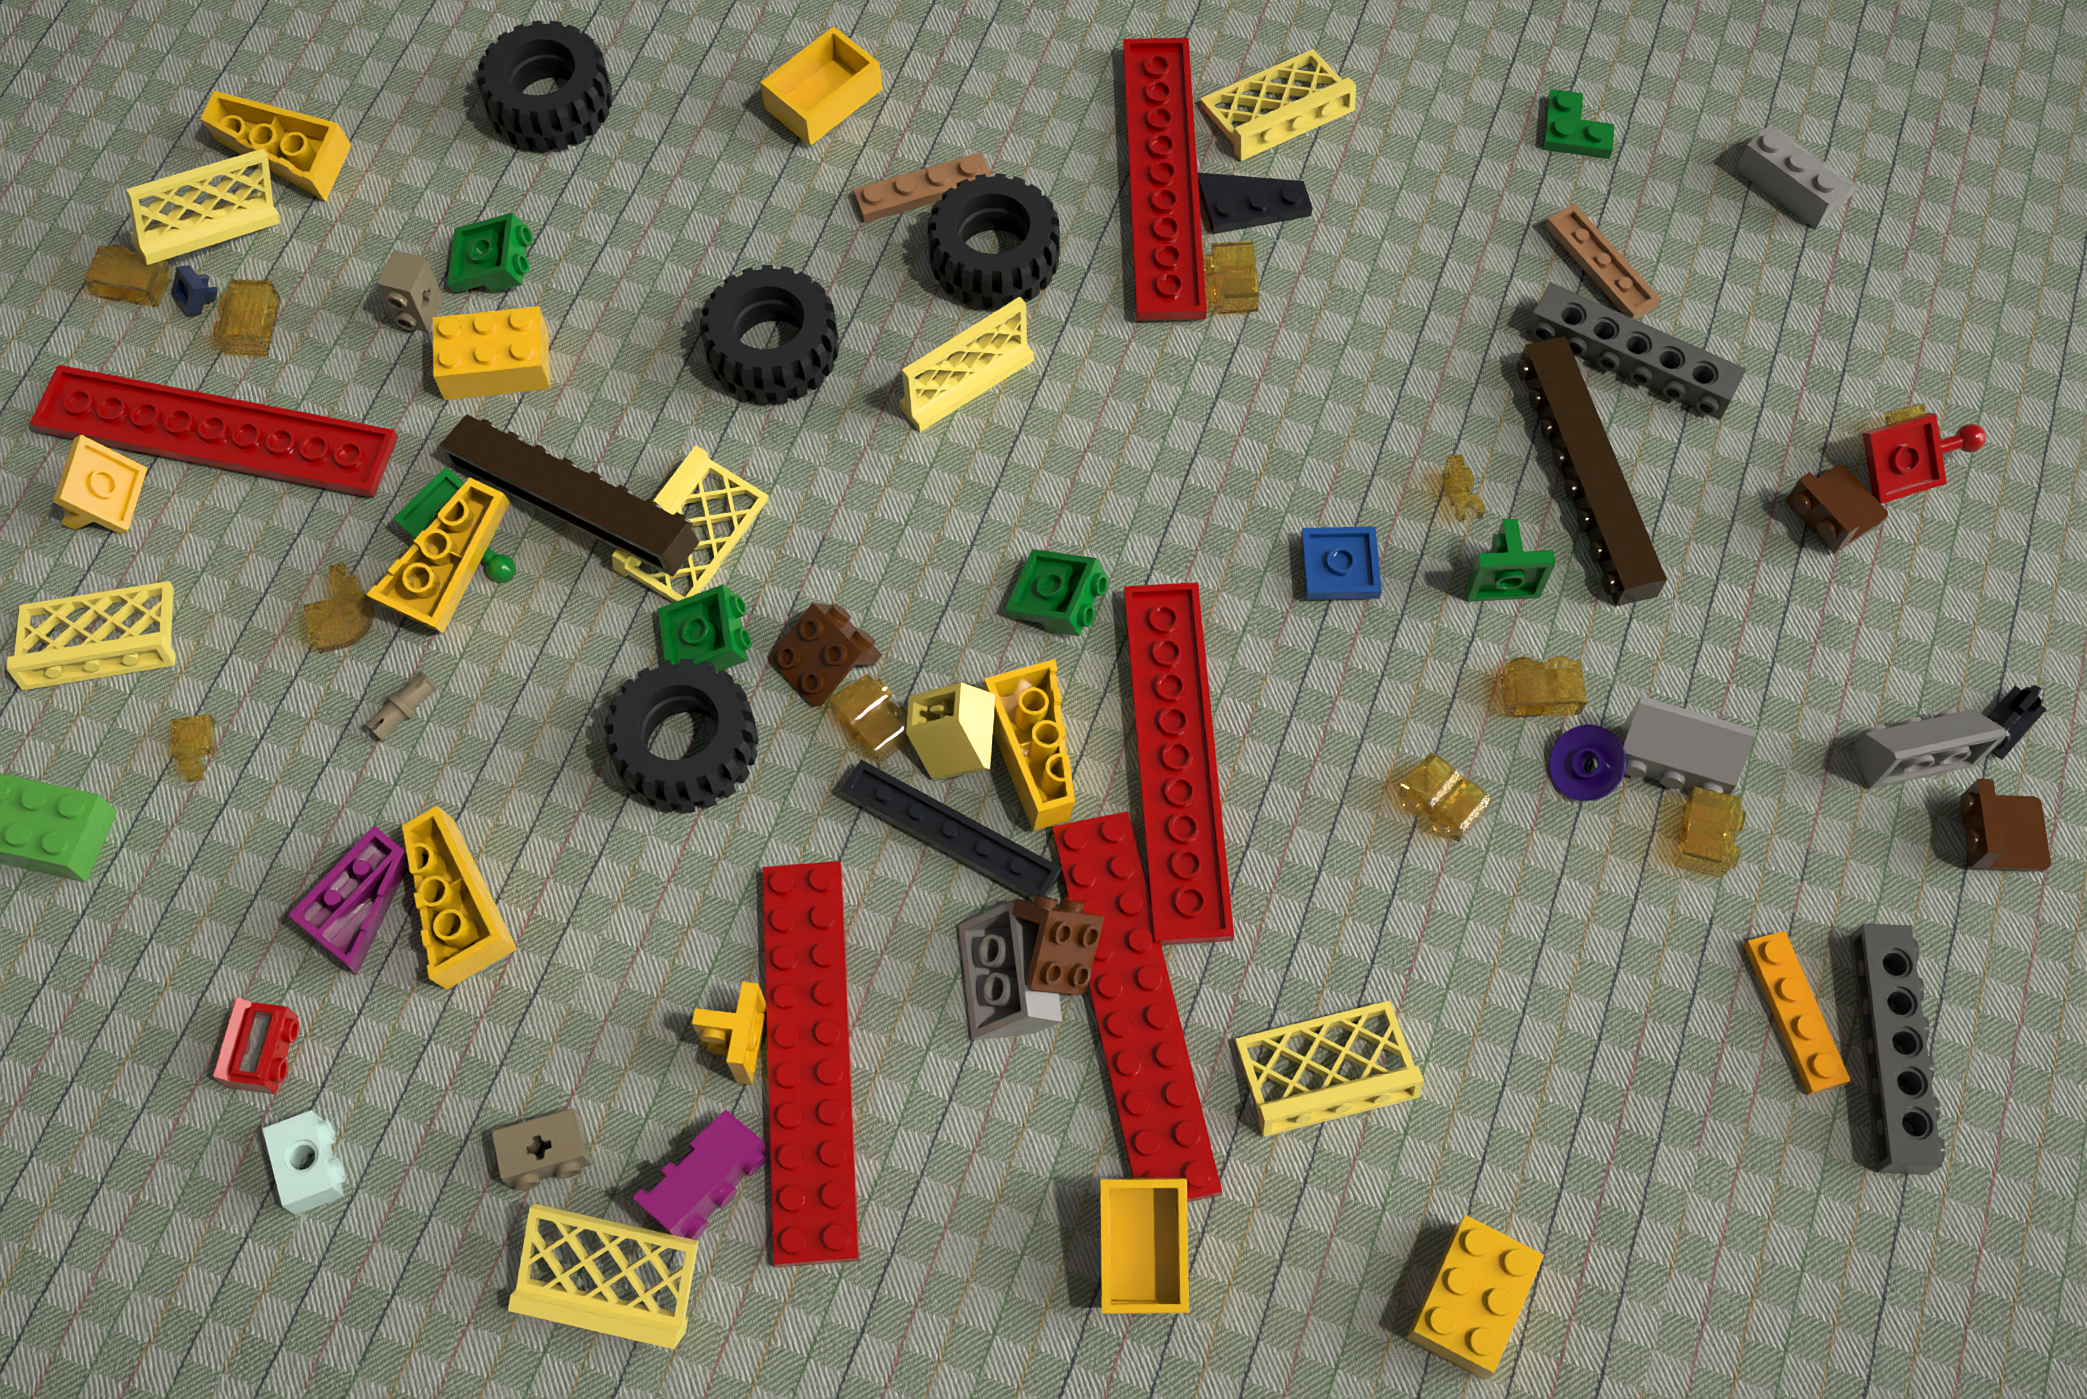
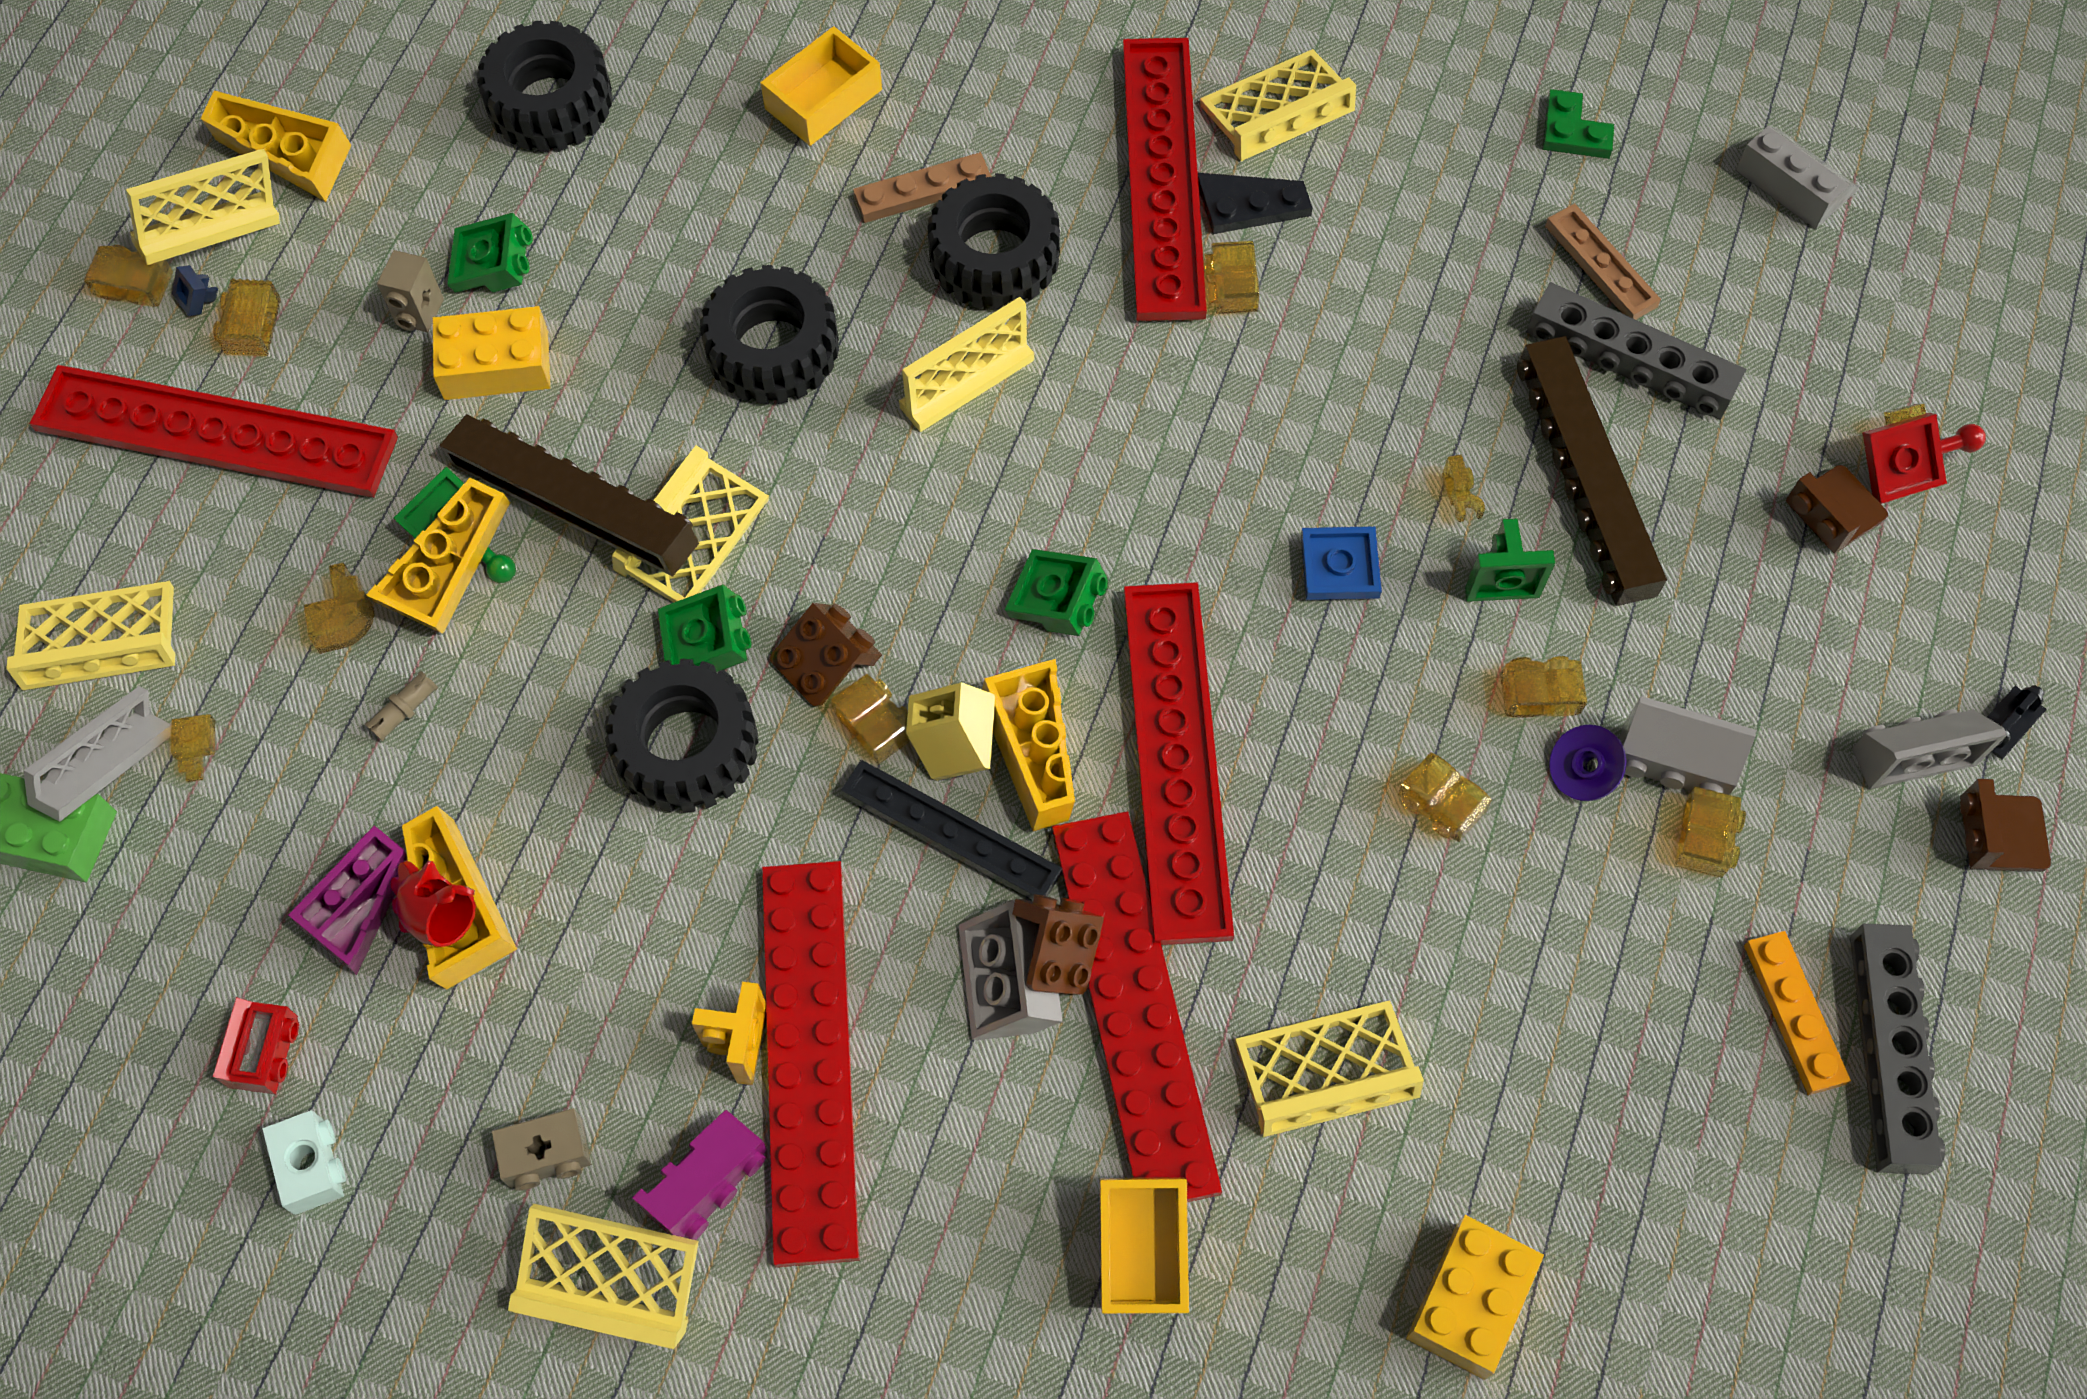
(97, 760): none -> light grey fence
(98, 486): yellow bracket -> none
(431, 905): none -> red piece

